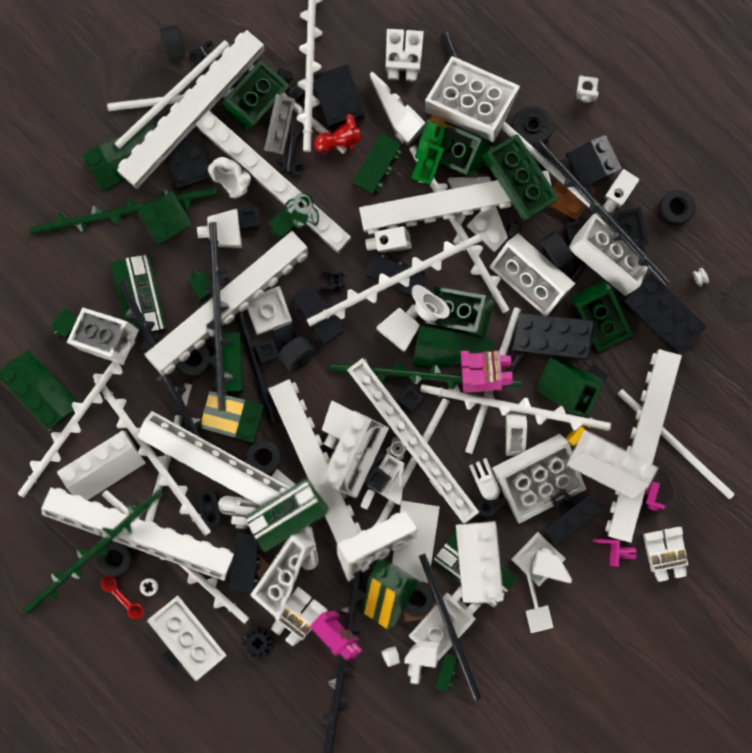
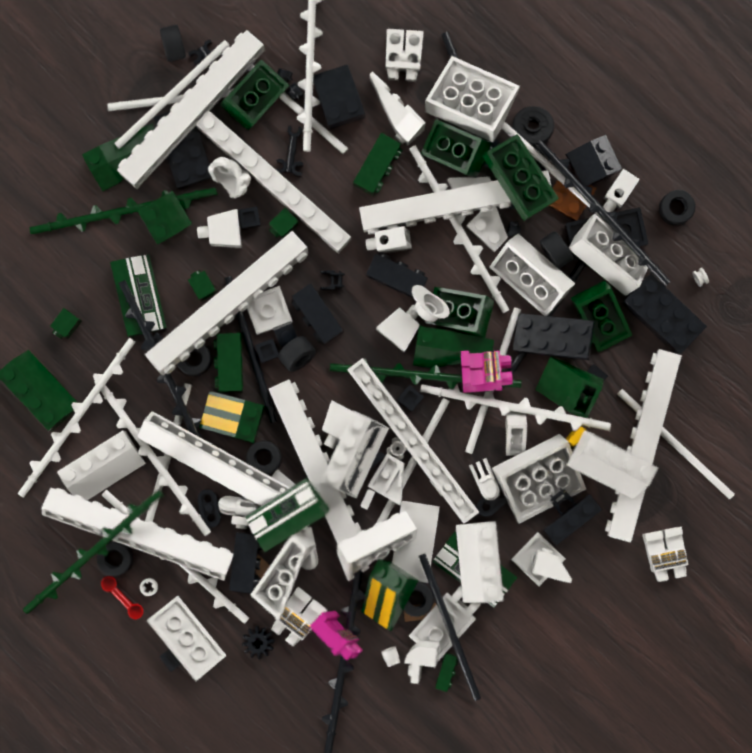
(102, 335): piece -> none
(216, 324): black plant -> none
(279, 124): light grey tile -> none
(300, 212): plate -> none
(344, 136): red animal -> none
(378, 479): black plate -> none
(385, 281): white plant -> none
(429, 149): green plate -> none
(540, 617): white piece -> none
(587, 95): white bracket -> none
(618, 552): dark pink bracket -> none
(650, 496): dark pink bracket -> none

